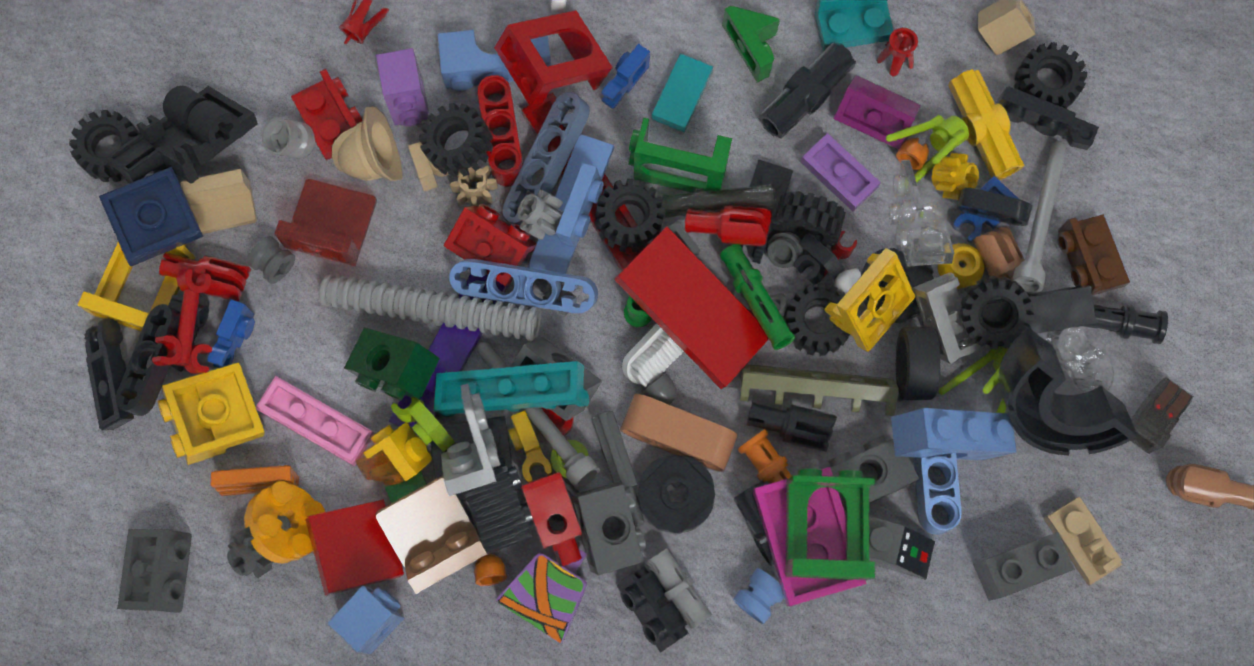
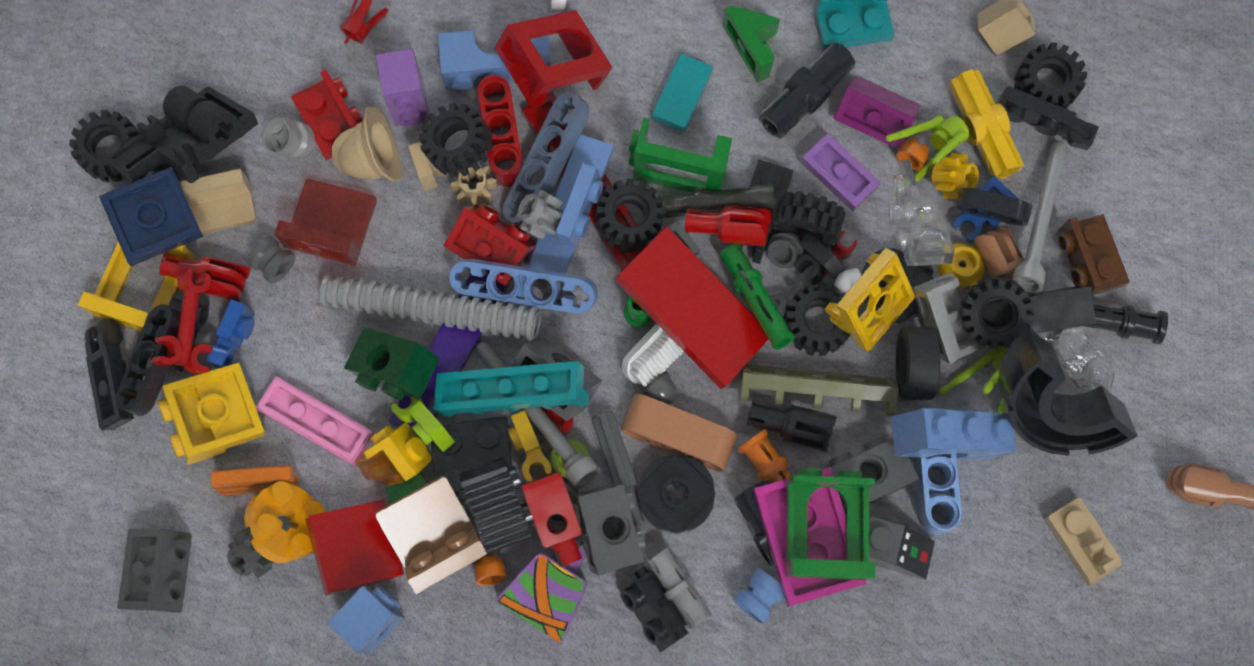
(469, 464): light grey bracket -> none
(629, 71): blue plate -> none
(902, 46): red piece -> none
(1023, 566): dark grey brick -> none
(1159, 415): clear smoke leg -> none

